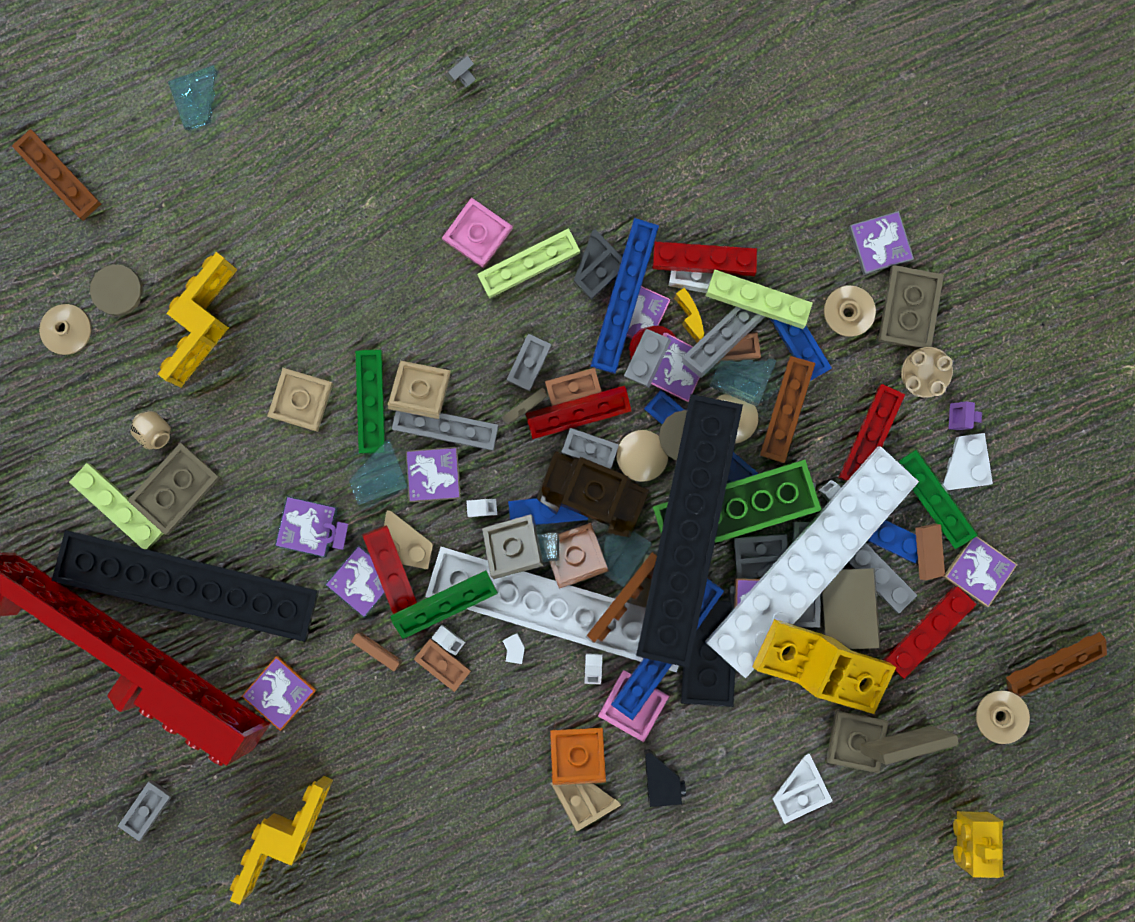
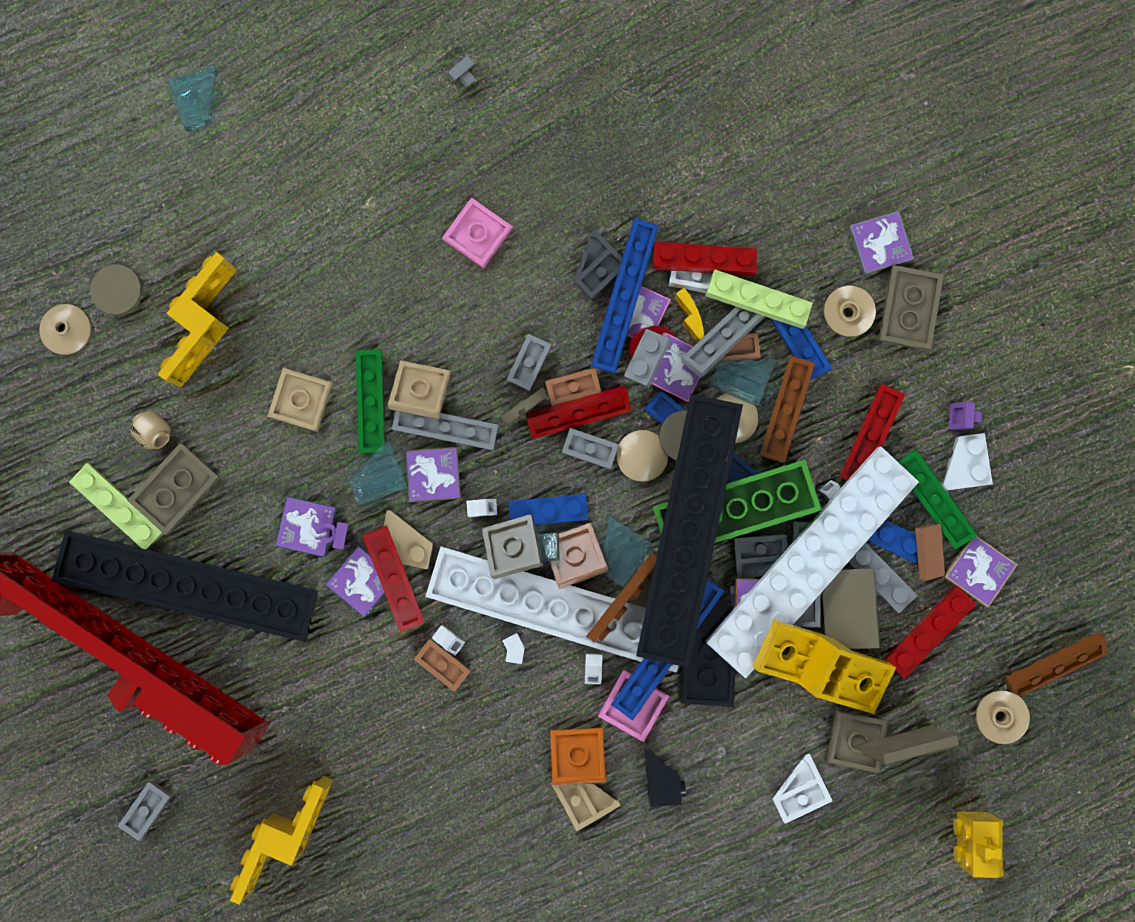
(56, 174): dark orange plate -> none
(279, 693): tile -> none
(377, 651): nougat tile -> none
(444, 604): green plate -> none
(528, 263): yellowish green plate -> none
(593, 493): dark brown piece -> none
(927, 372): tan dish -> none

